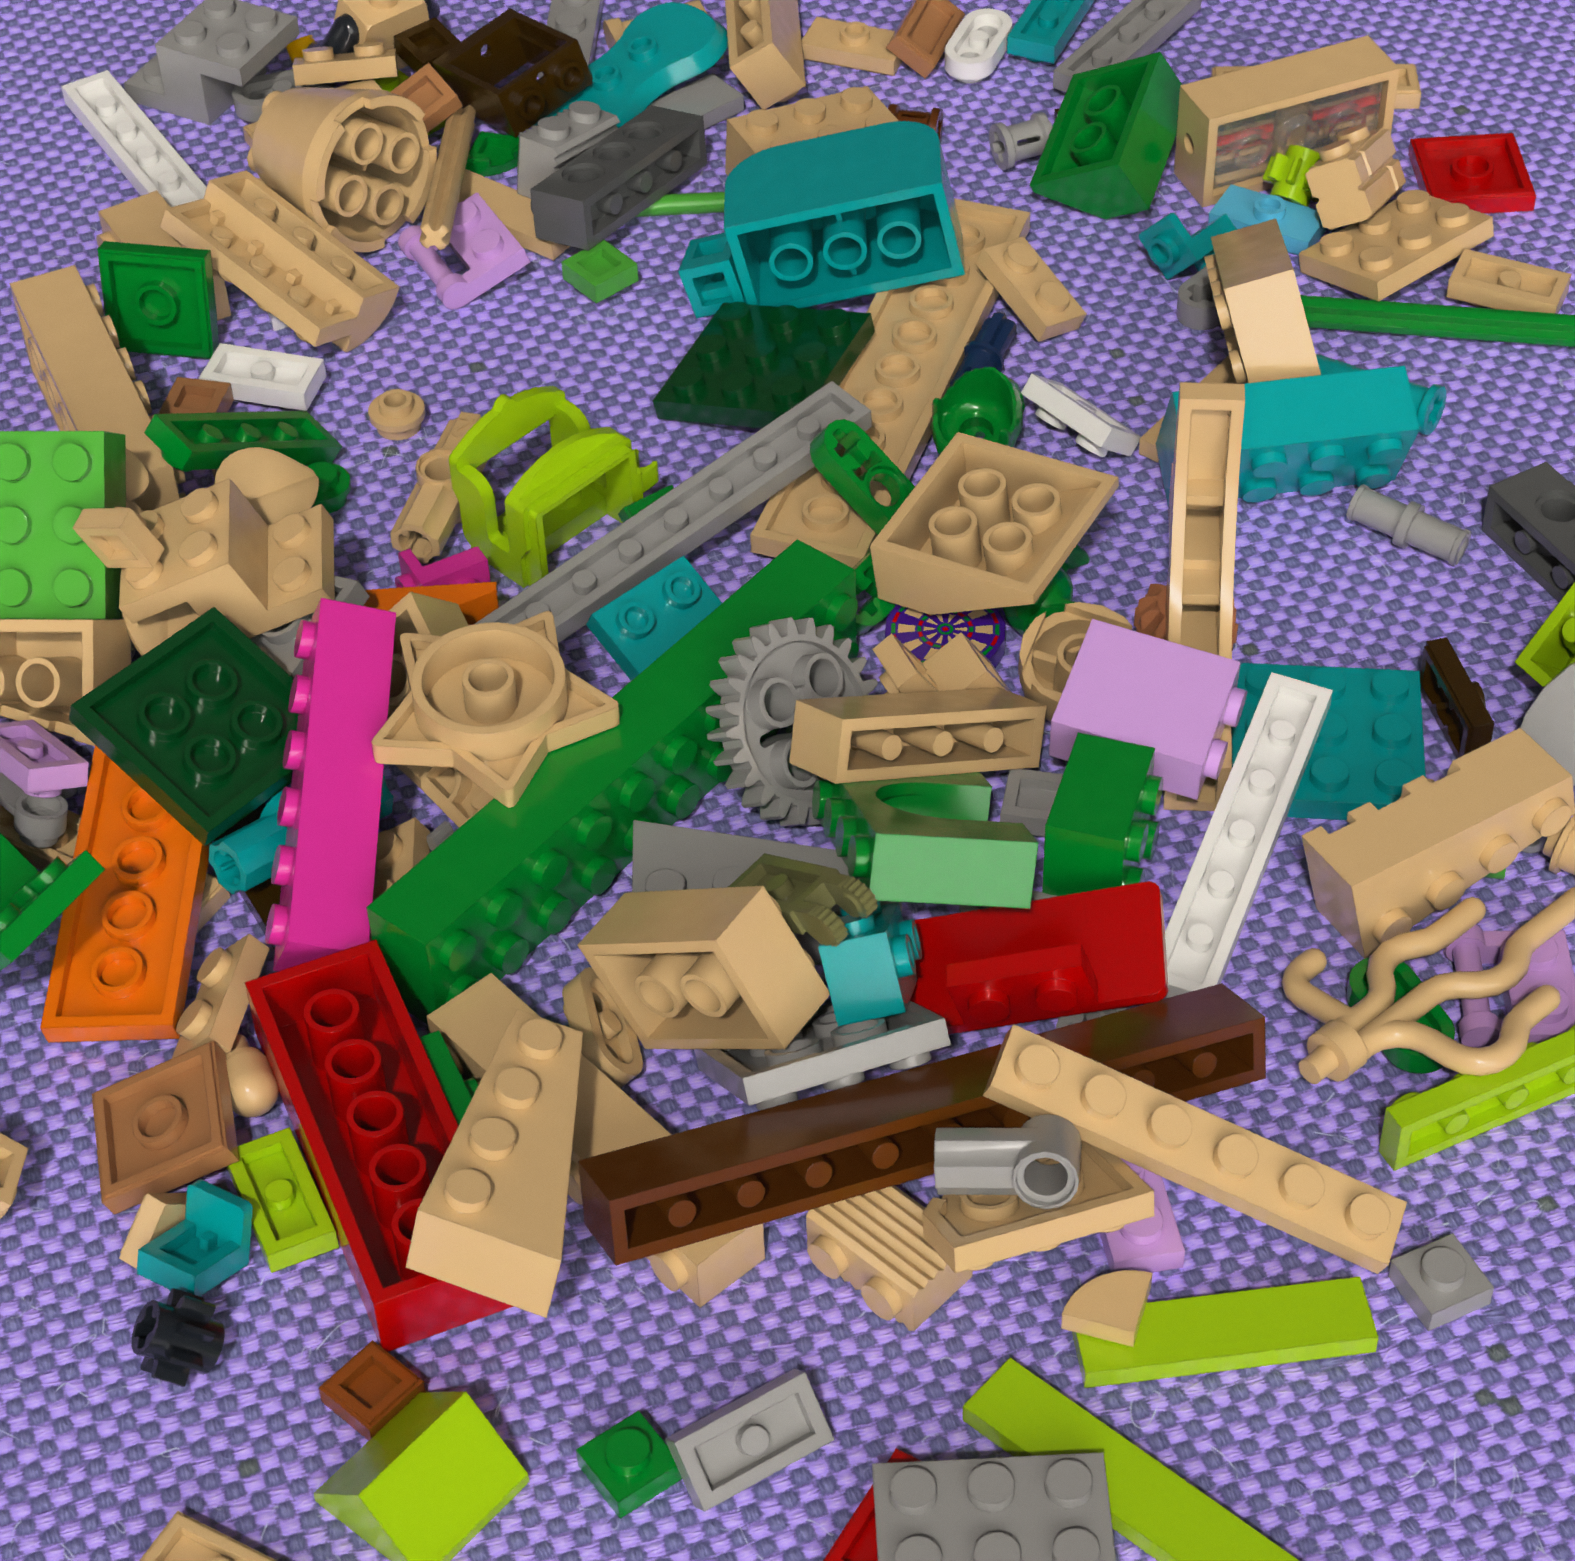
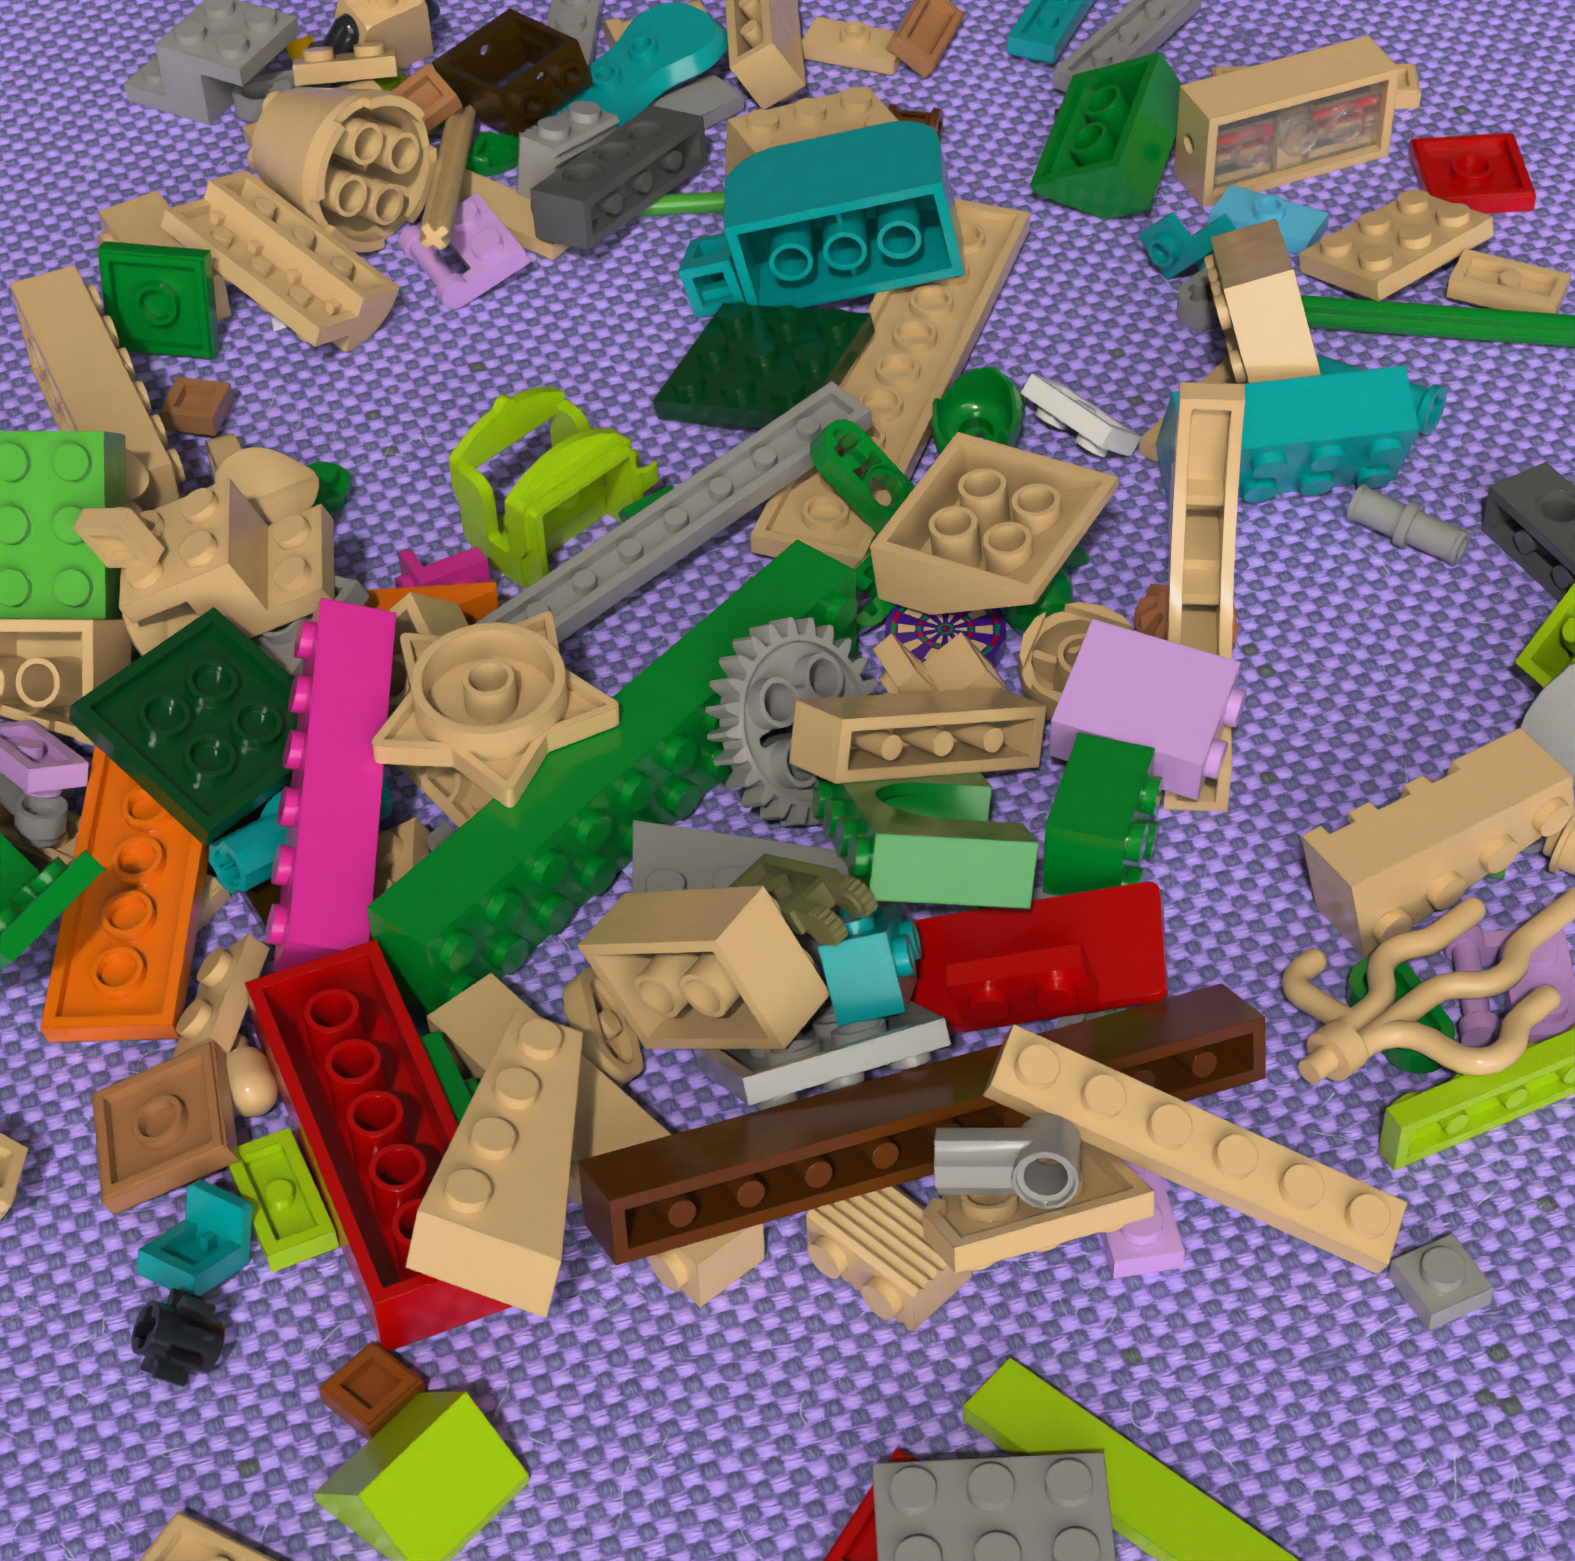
(131, 139): white plate -> none
(154, 1217): tan tile -> none
(207, 439): green plate -> none
(267, 375): white plate -> none
(397, 414): tan plate -> none
(424, 43): dark brown tile -> none
(432, 505): tan piece -> none
(600, 271): bright green plate -> none
(628, 1464): green plate -> none
(653, 616): teal plate -> none
(749, 1439): light grey plate -> none
(977, 45): white plate -> none
(988, 346): dark blue axle -> none
(1004, 140): light grey bush -> none
(1029, 798): light grey plate -> none
(1030, 288): tan plate -> none
(1109, 1306): tan tile -> none
(1235, 1333): lime tile -> none
(1243, 833): white plate -> none
(1288, 174): lime gear -> none
(1355, 176): tan brick -> none
(1366, 742): teal plate -> none
(1454, 699): dark brown plate -> none

